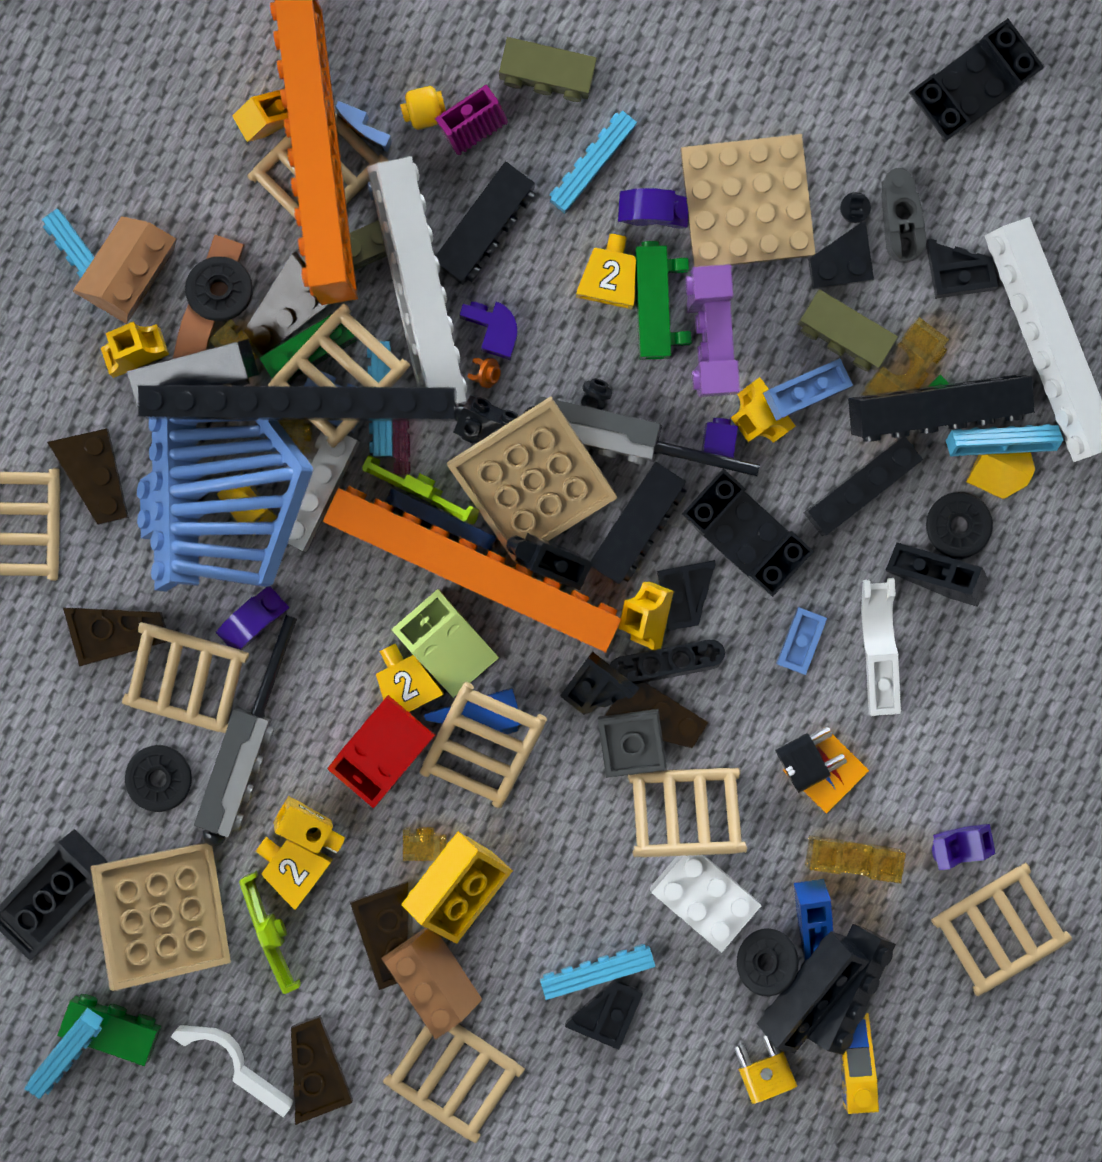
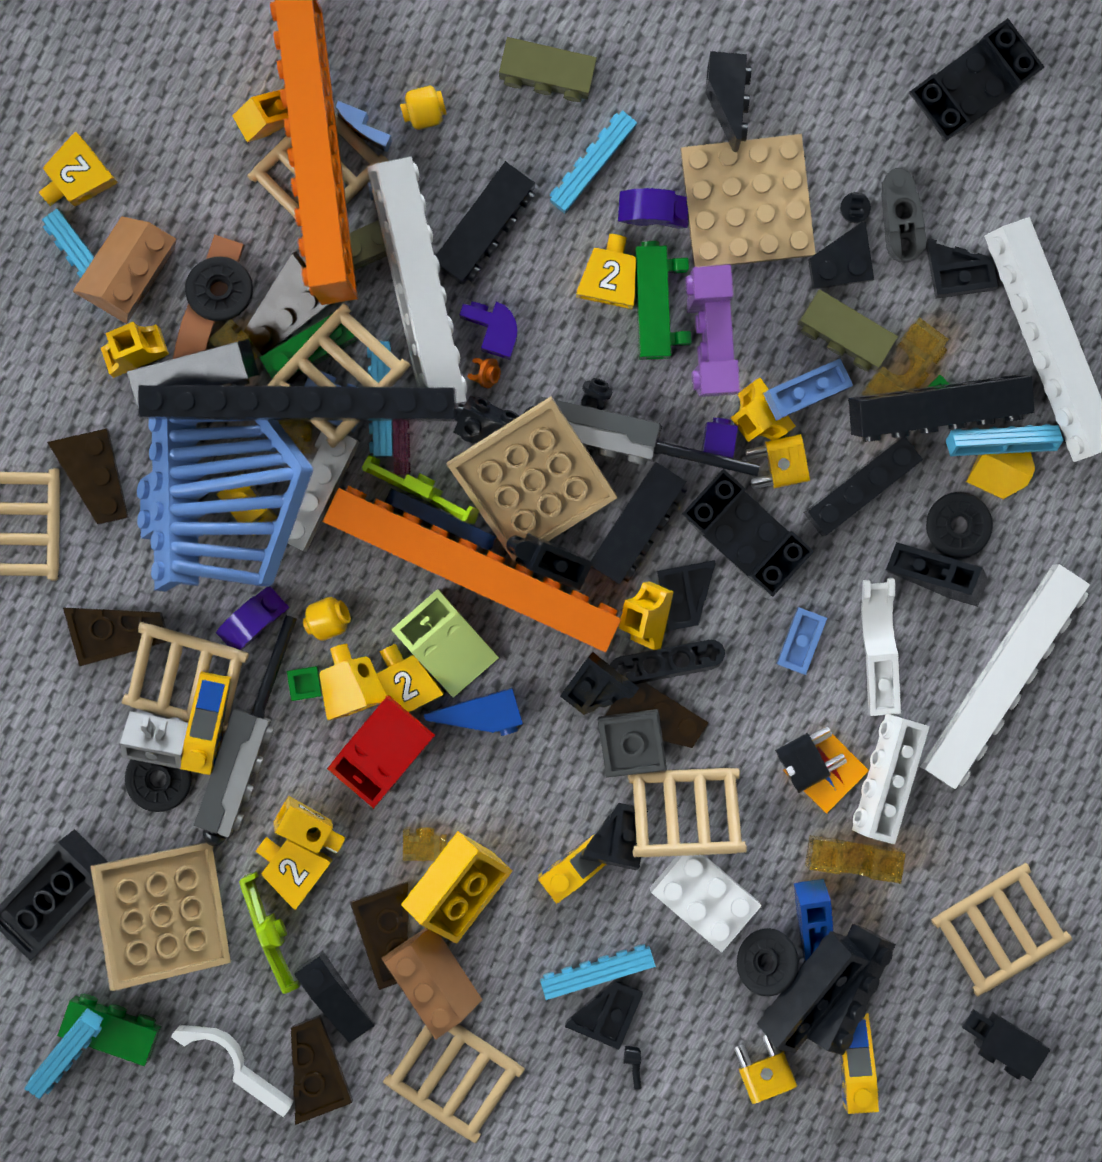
(75, 173): none -> yellow torso
(153, 739): none -> light grey brick
(206, 723): none -> slope
(304, 683): none -> green plate
(326, 618): none -> yellow head
(333, 997): none -> black slope
(349, 684): none -> yellow torso
(471, 119): magenta brick -> none
(509, 772): tan bar -> none
(569, 873): none -> yellow slope
(615, 840): none -> black wing
(632, 1056): none -> black hand
(725, 91): none -> black slope
(785, 461): none -> yellow piece
(890, 778): none -> white brick
(962, 845): dark purple brick -> none
(1005, 676): none -> white brick
(1007, 1044): none -> black brick

